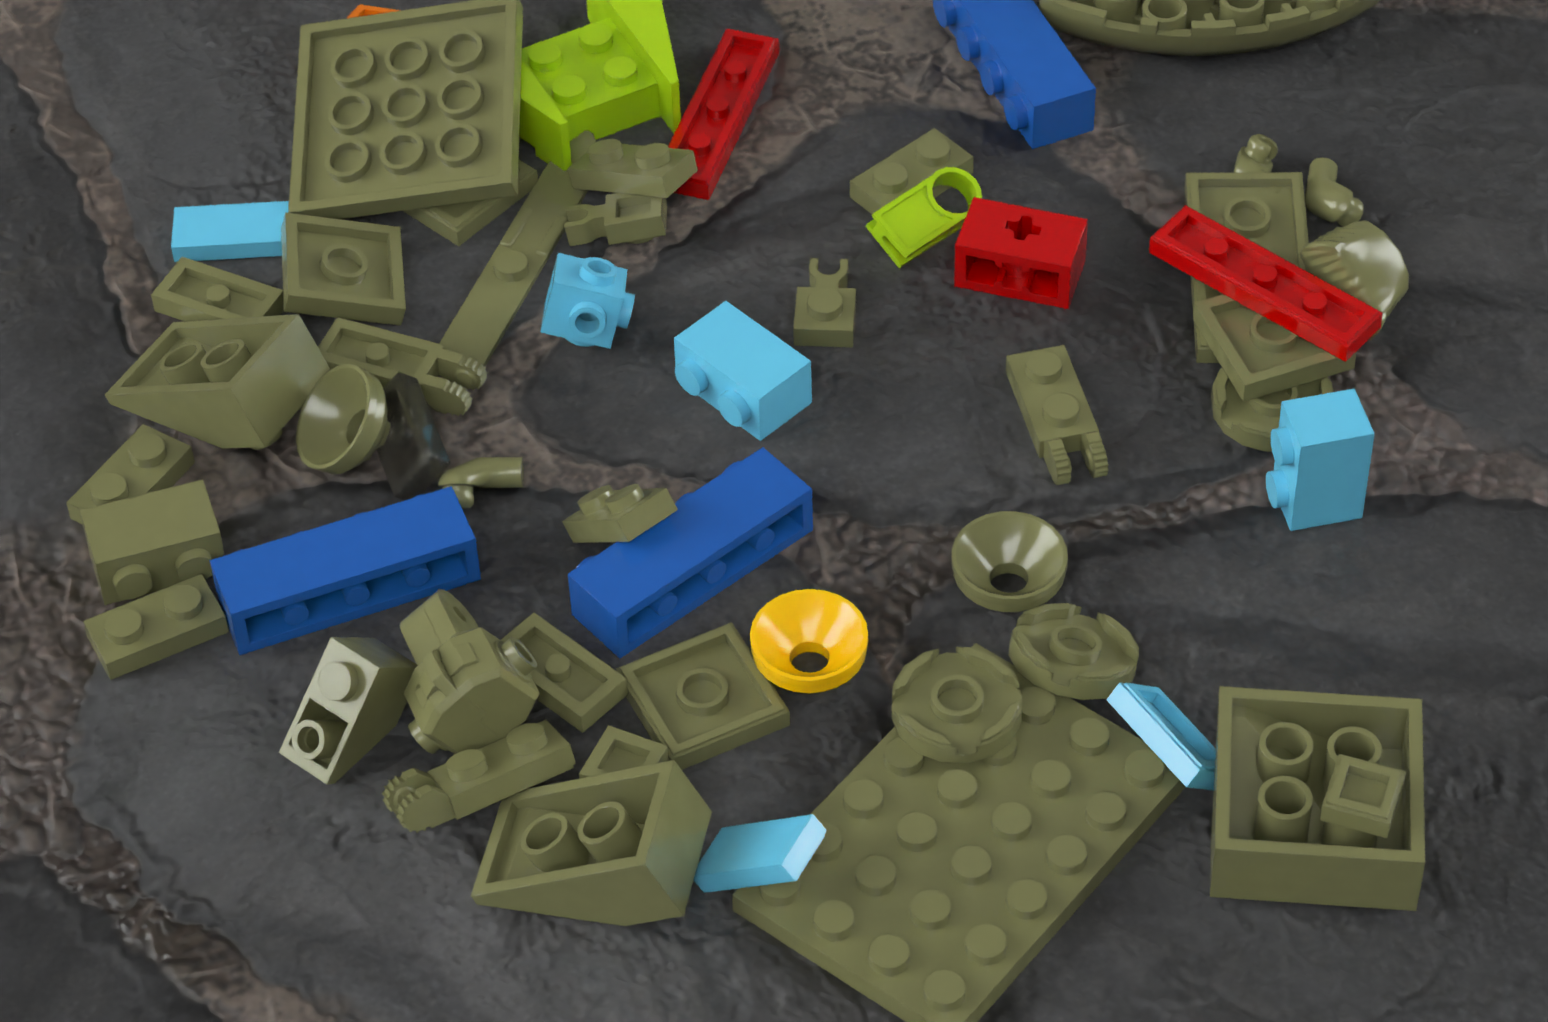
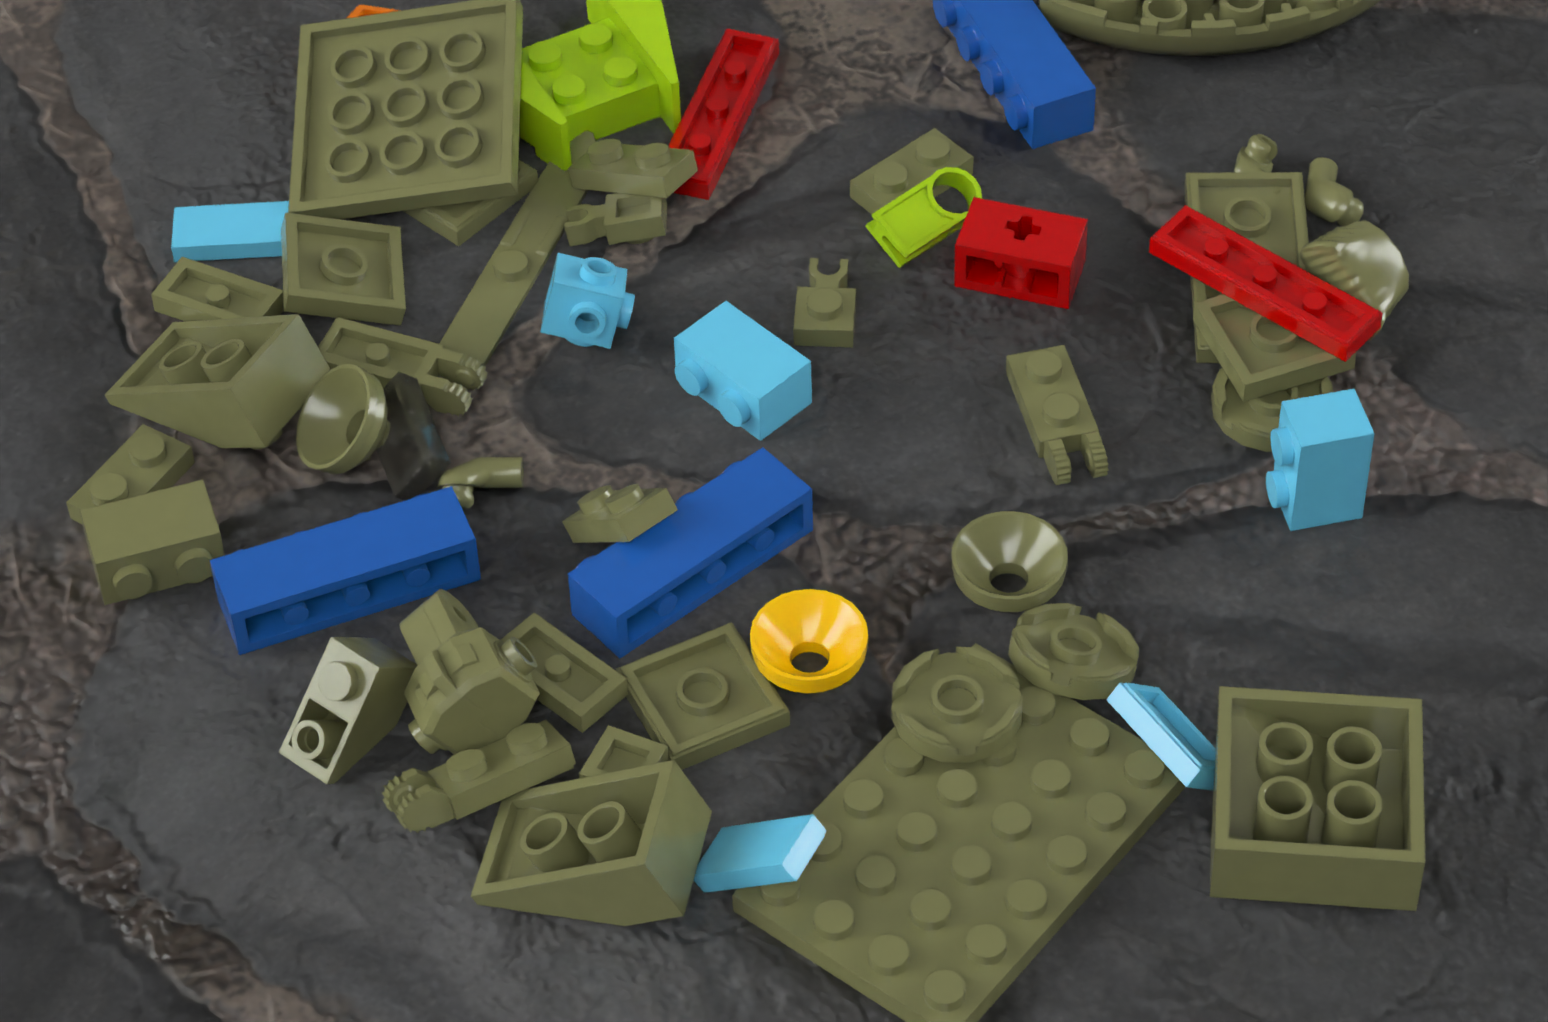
(156, 626): olive plate -> none
(1363, 795): olive tile -> none

